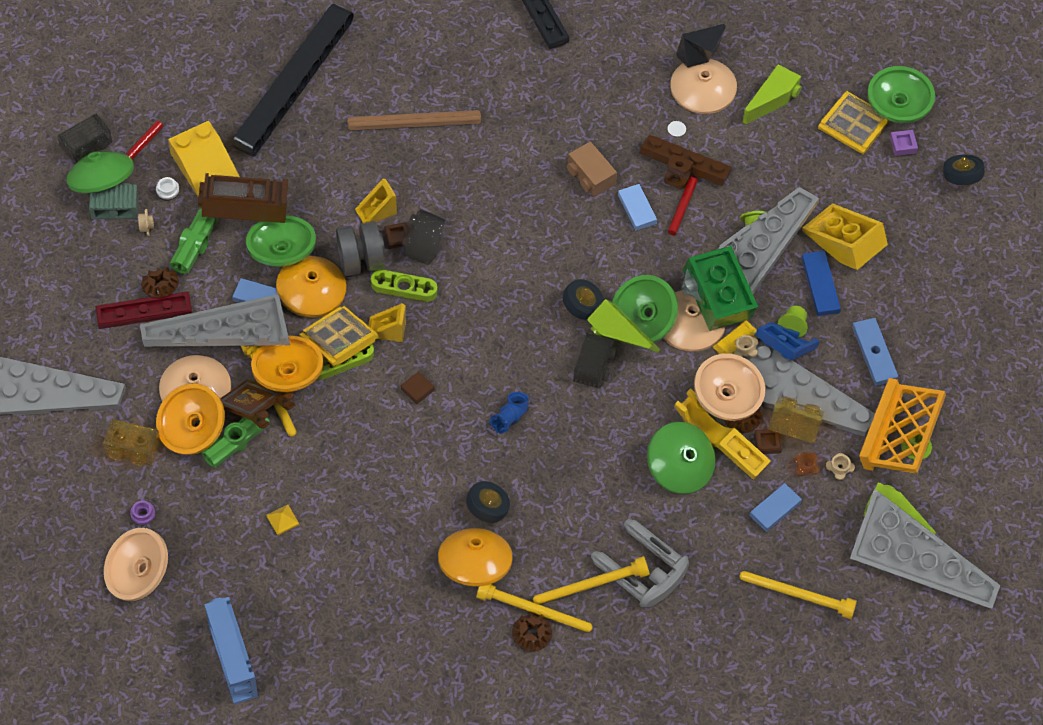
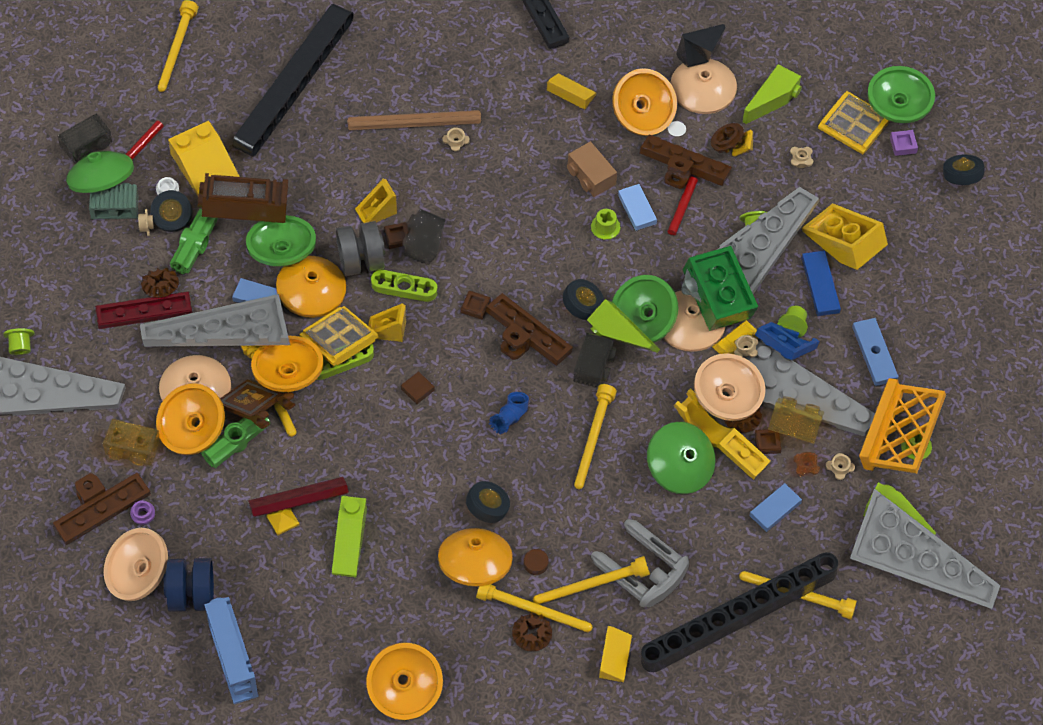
(19, 340): none -> lime piece
(99, 505): none -> reddish brown plate
(171, 211): none -> black wheel
(181, 584): none -> dark blue wheel
(188, 11): none -> yellow piece
(298, 496): none -> dark red tile
(349, 536): none -> lime slope
(417, 693): none -> light orange dish
(455, 133): none -> tan plate
(475, 305): none -> reddish brown tile
(526, 331): none -> reddish brown plate
(536, 561): none -> reddish brown tile
(570, 91): none -> yellow slope
(605, 224): none -> lime piece
(605, 395): none -> yellow piece
(615, 654): none -> yellow slope
(654, 94): none -> light orange dish
(733, 131): none -> reddish brown gear
(733, 621): none -> black beam
(746, 146): none -> yellow slope
(801, 162): none -> tan plate

